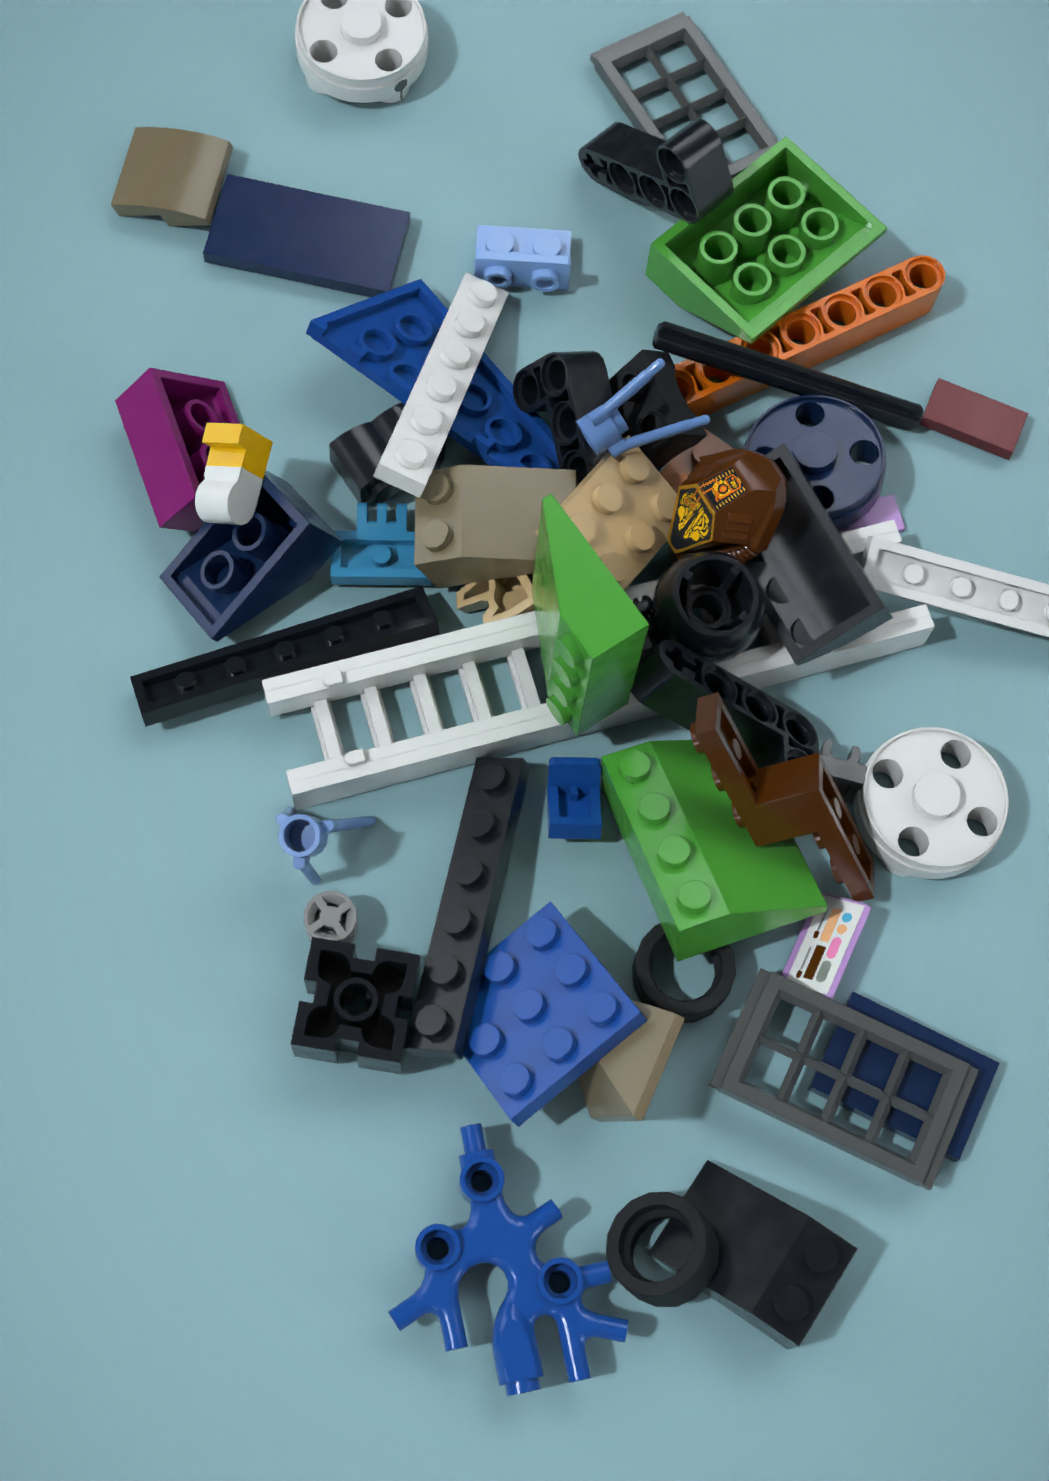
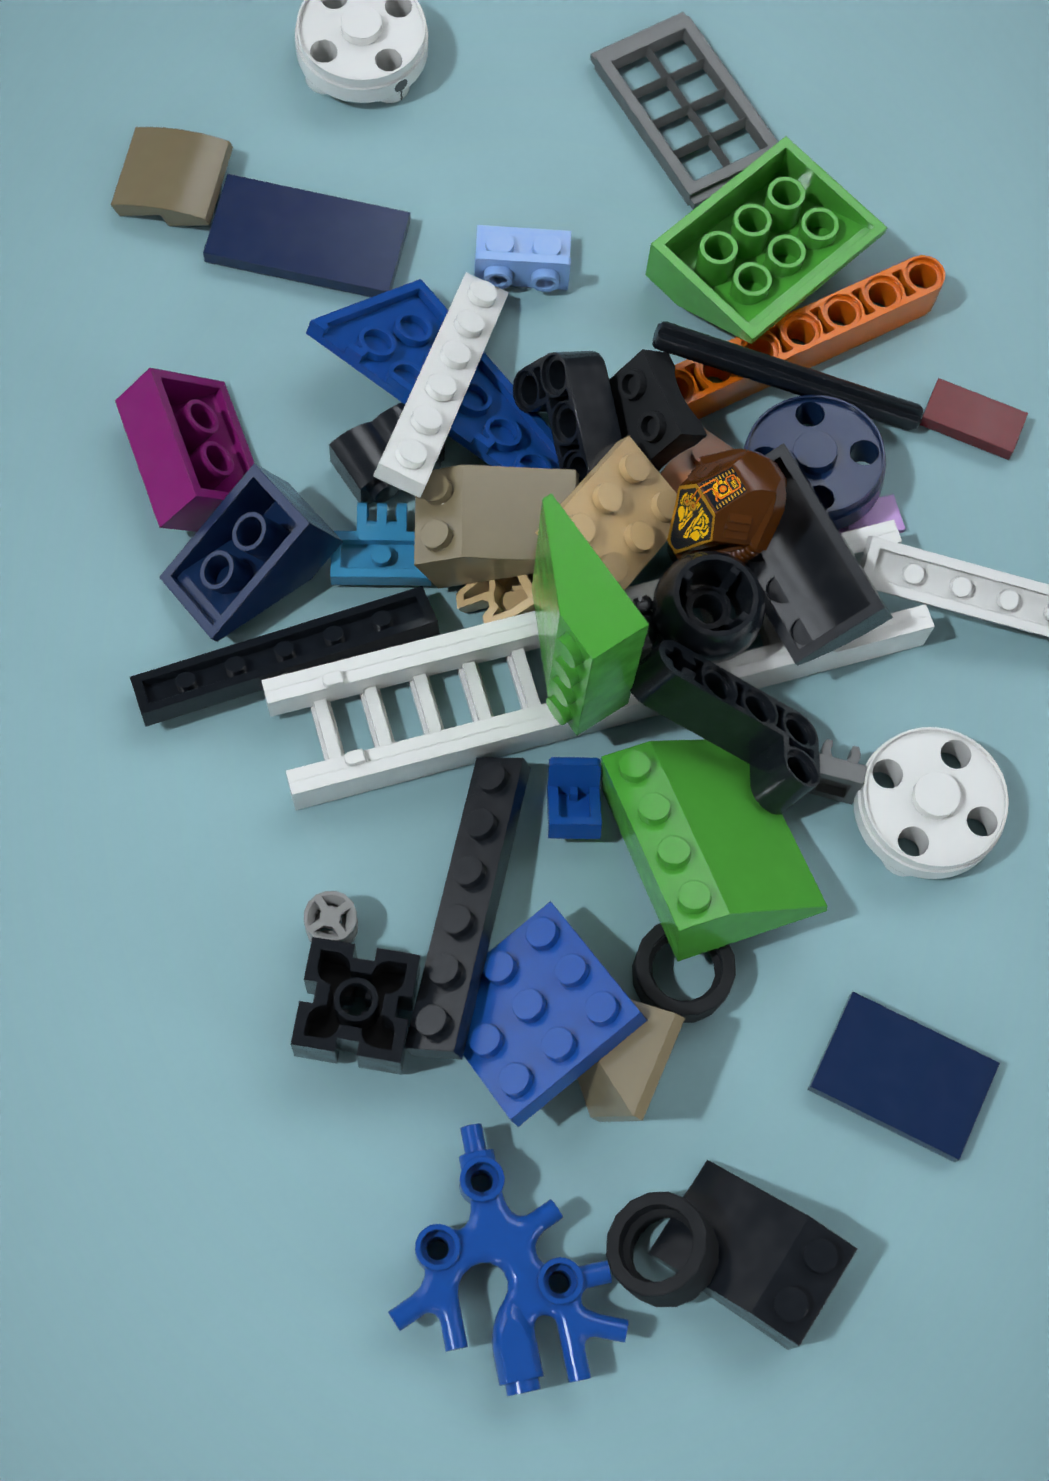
(232, 473): leg -> none
(307, 836): medium blue plant -> none
(605, 424): medium blue plant -> none
(676, 176): black beam -> none
(783, 797): reddish brown bracket -> none
(826, 945): slope -> none
(938, 1122): dark grey piece -> none

